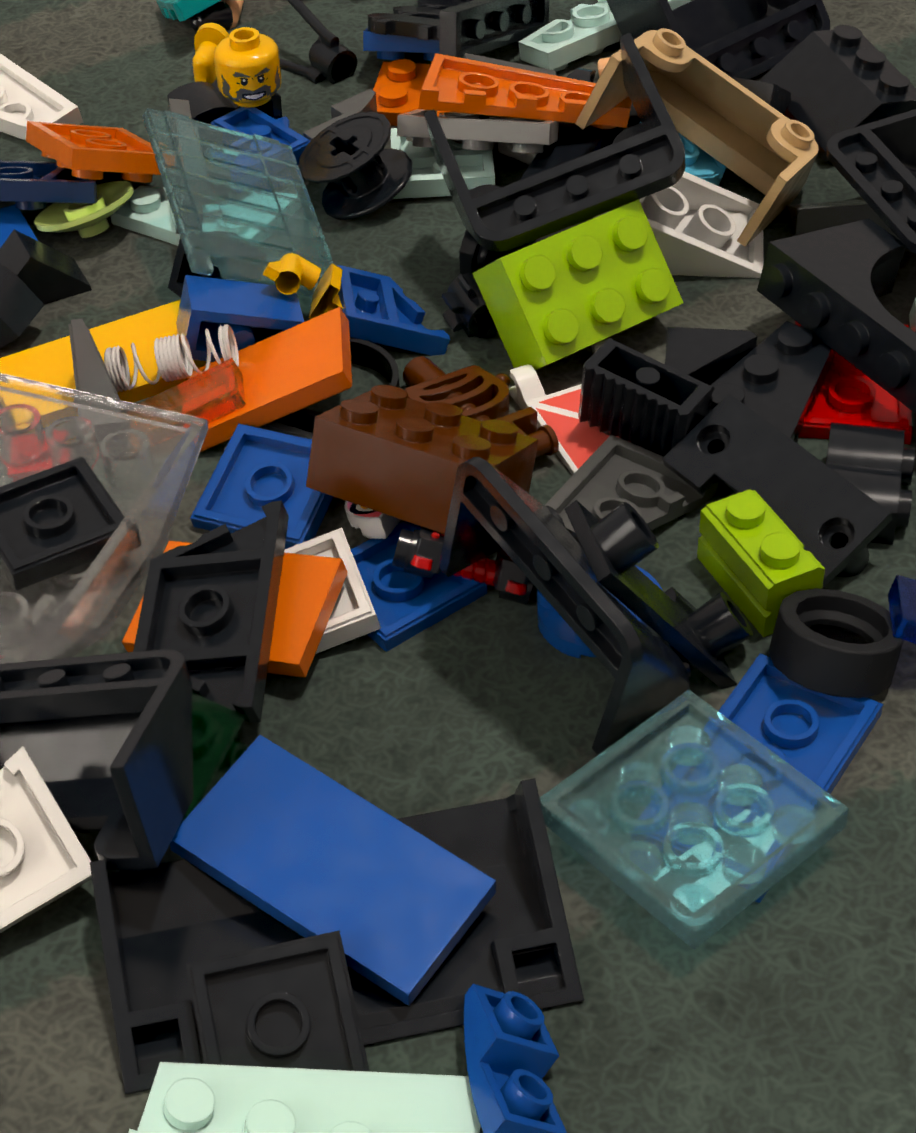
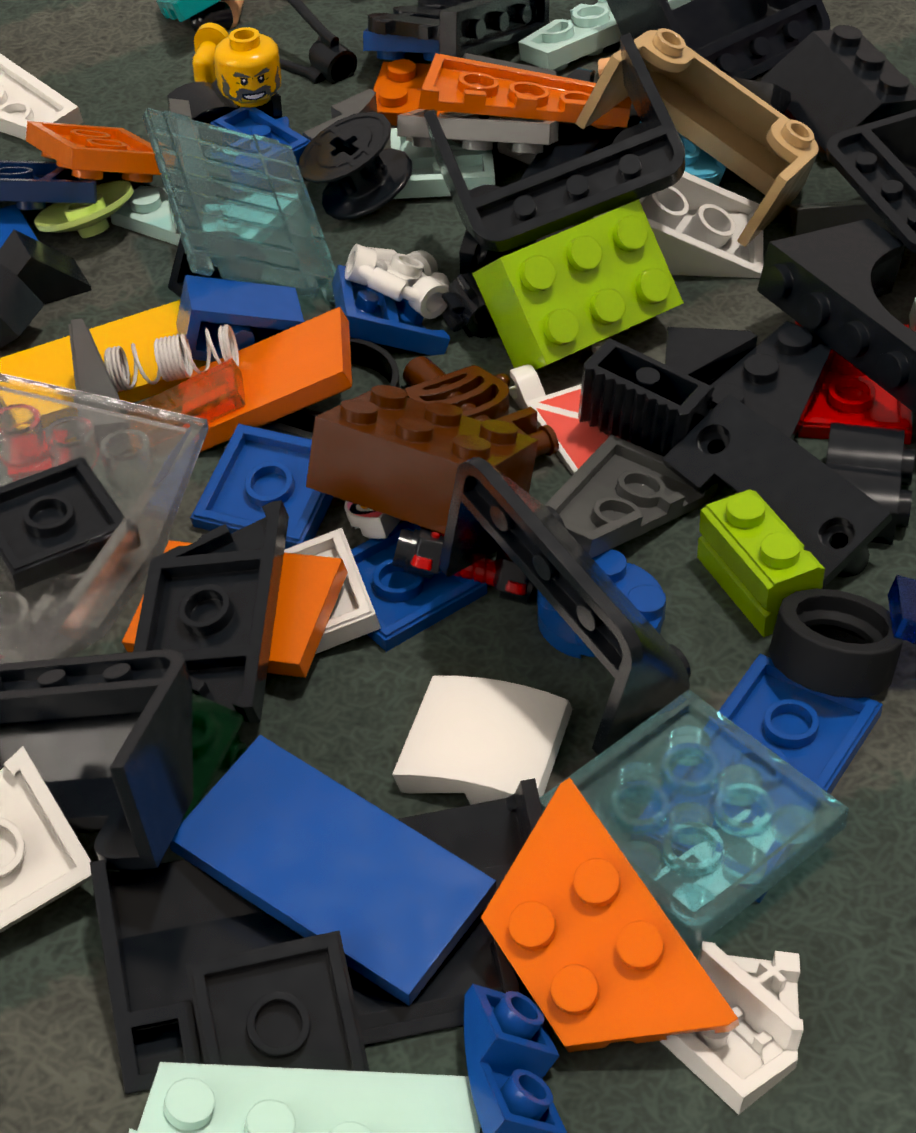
(295, 271): yellow piece -> none
(400, 277): none -> white piece
(481, 738): none -> white slope
(596, 939): none -> orange wing
(698, 634): black brick -> none
(765, 1044): none -> white slope

